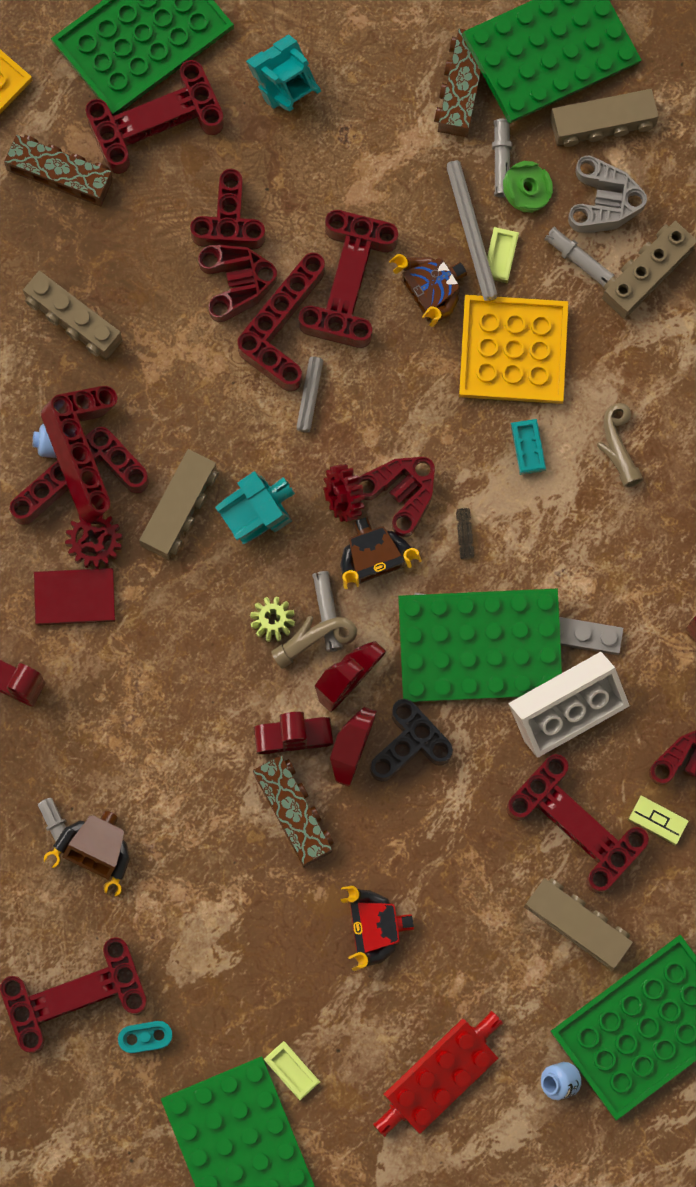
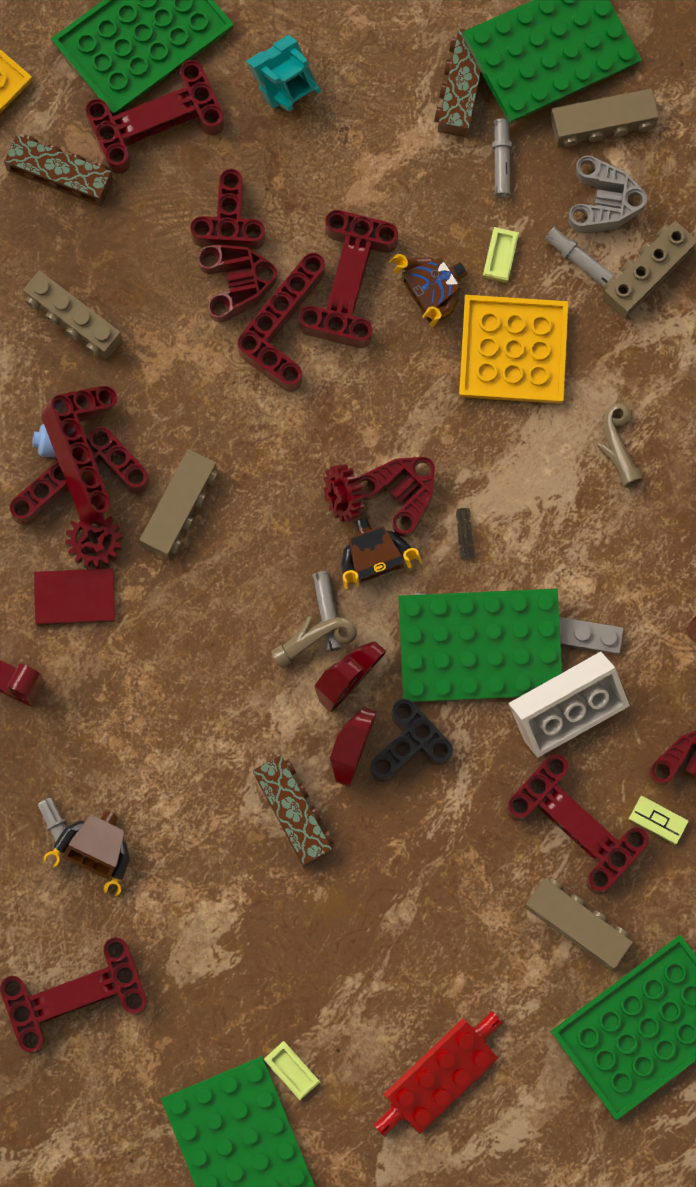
(145, 1037): teal plate -> none
(256, 507): teal piece -> none
(263, 623): yellowish green gear -> none
(293, 734): dark red beam -> none
(309, 394): light grey axle -> none
(374, 926): torso -> none
(471, 230): light grey axle -> none
(528, 446): teal plate -> none
(536, 180): bright green plate -> none
(560, 1081): light blue head -> none

